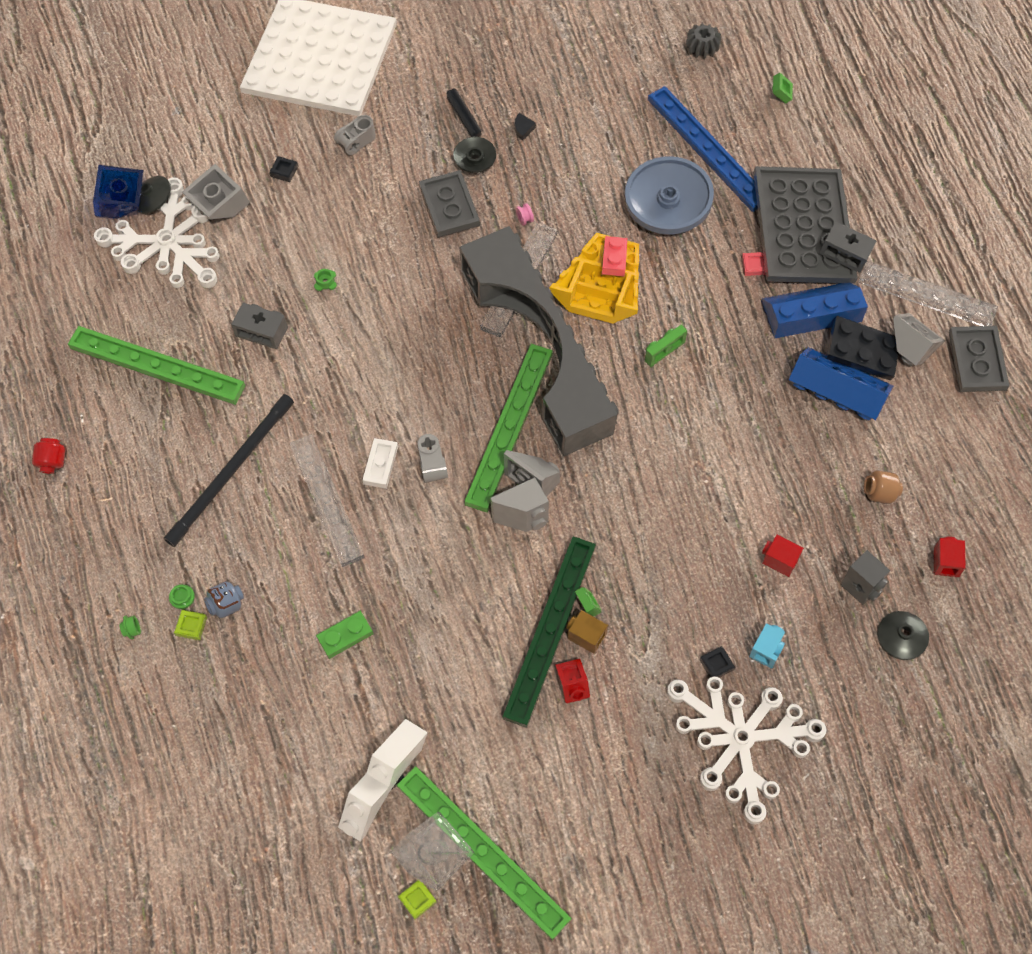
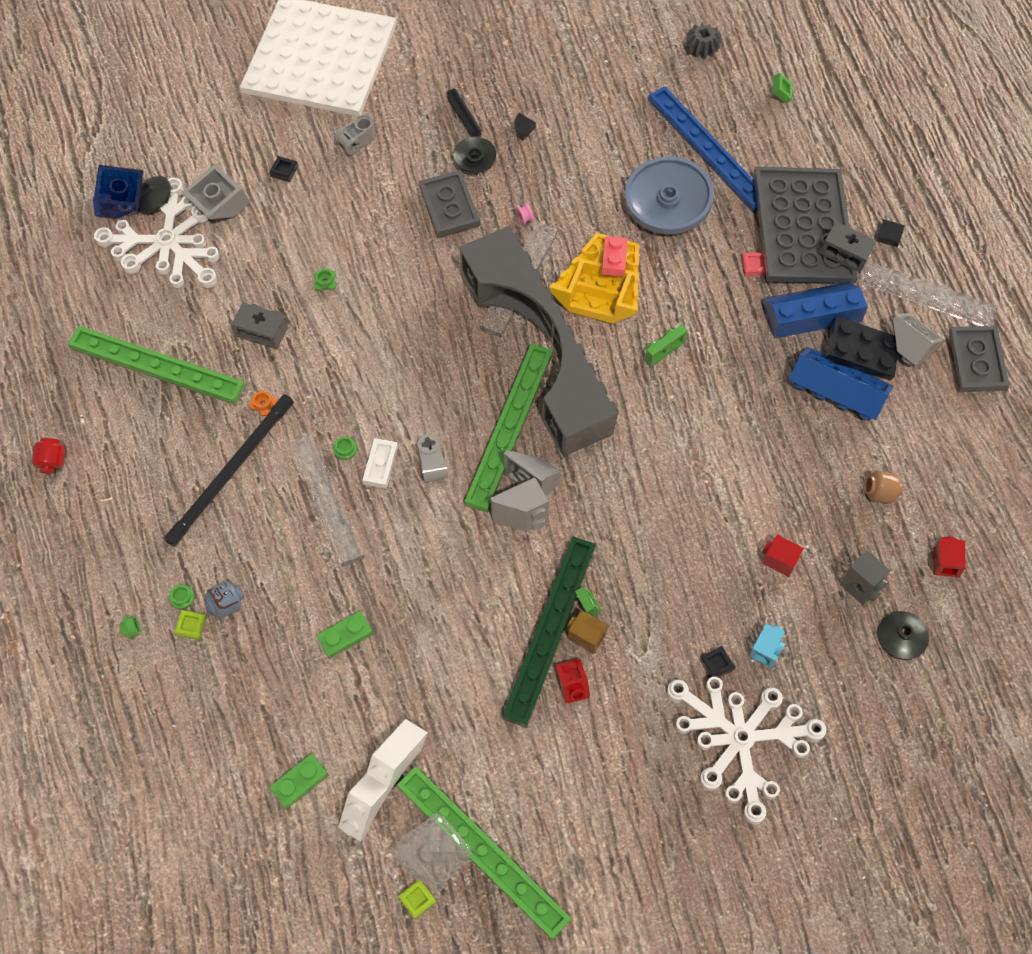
(260, 397): none -> orange plate
(299, 781): none -> bright green plate
(345, 448): none -> bright green plate
(890, 233): none -> black tile

